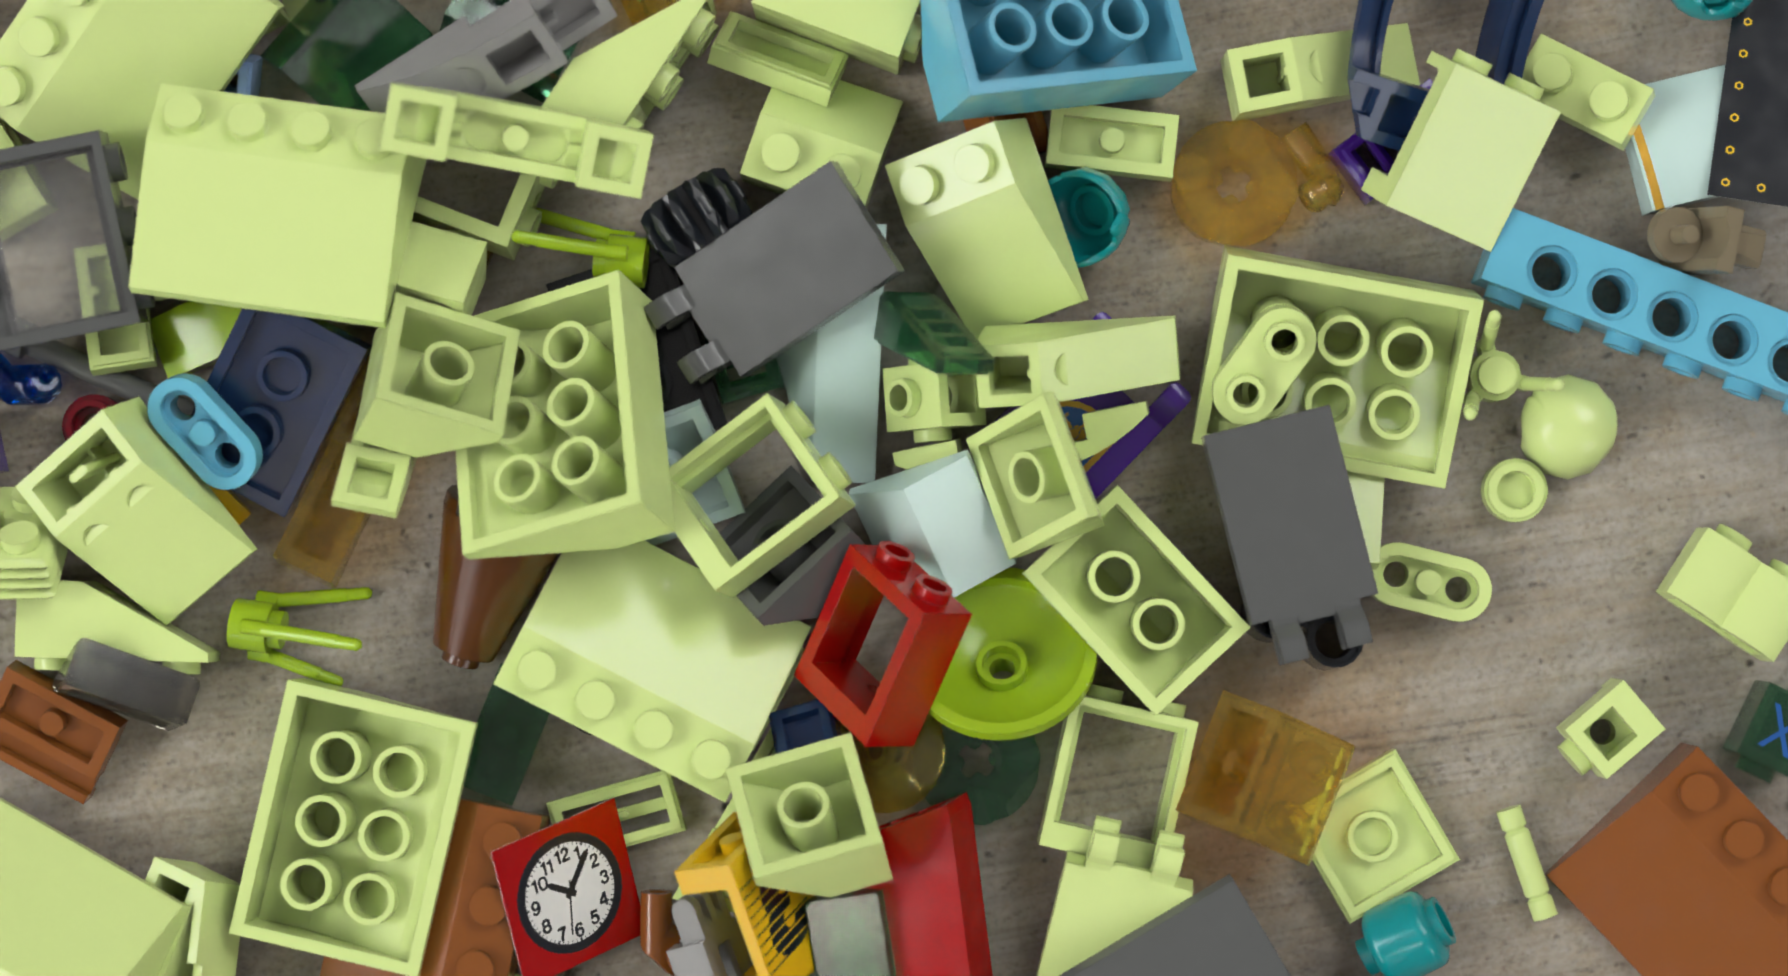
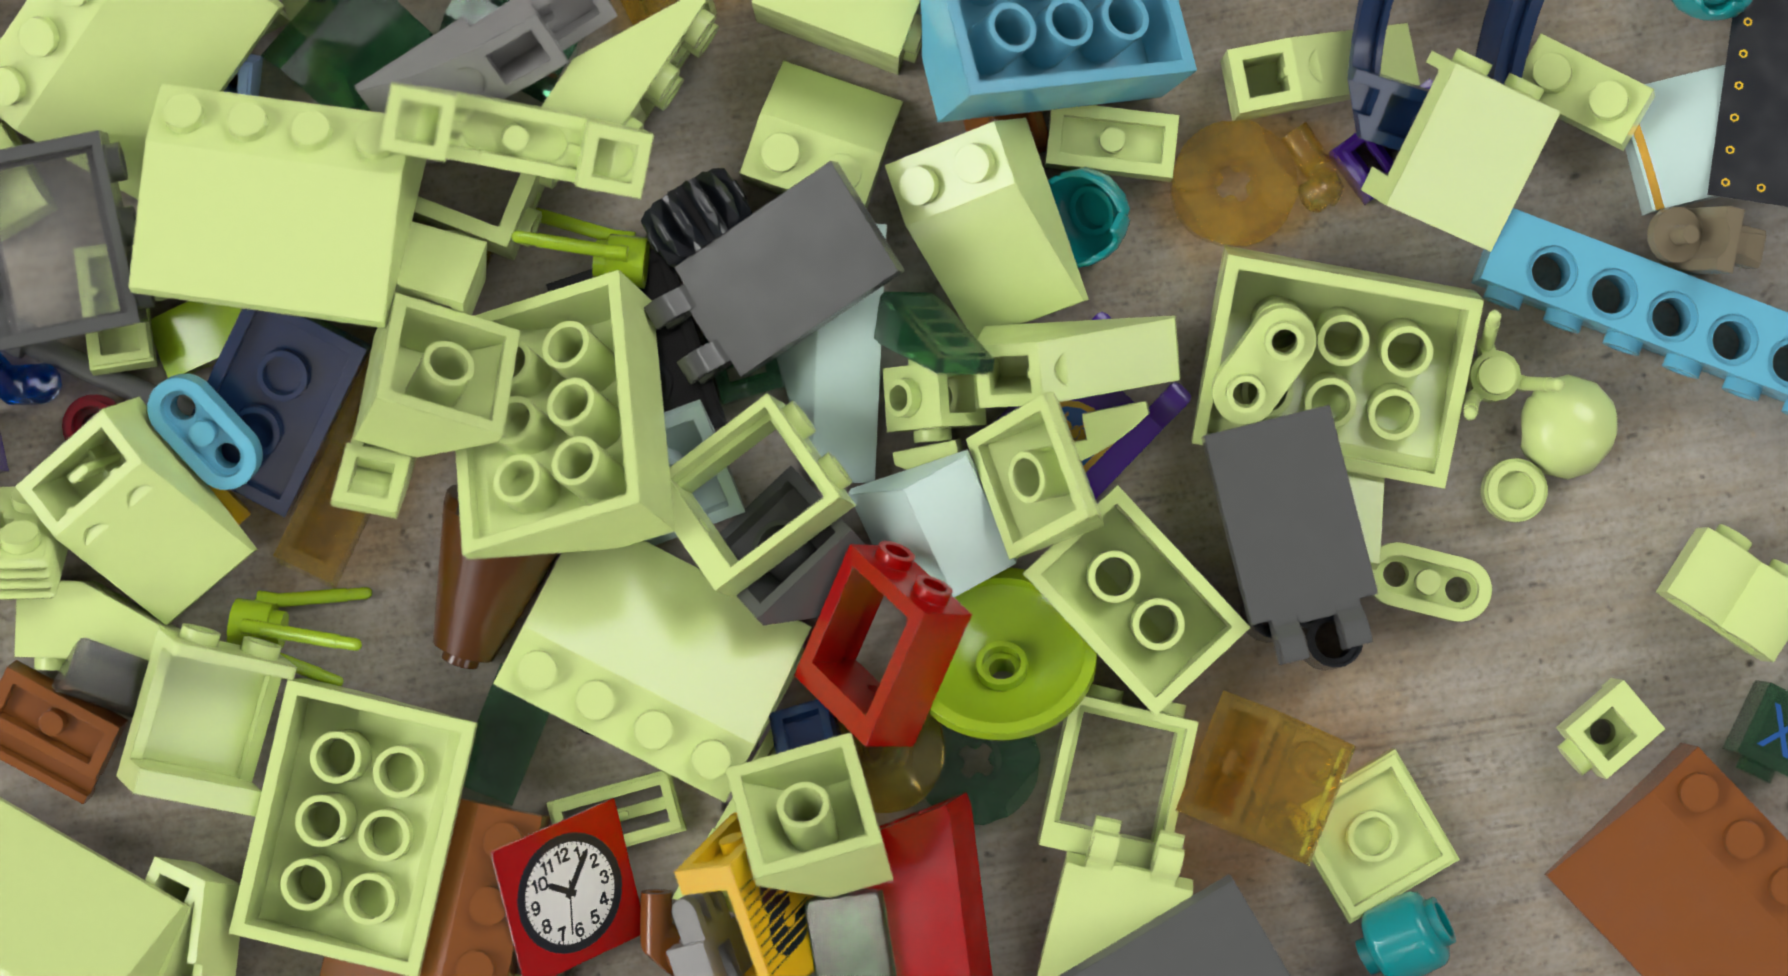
(203, 719): none -> yellowish green panel
(778, 58): yellowish green tile -> none
(1526, 863): yellowish green wheel -> none

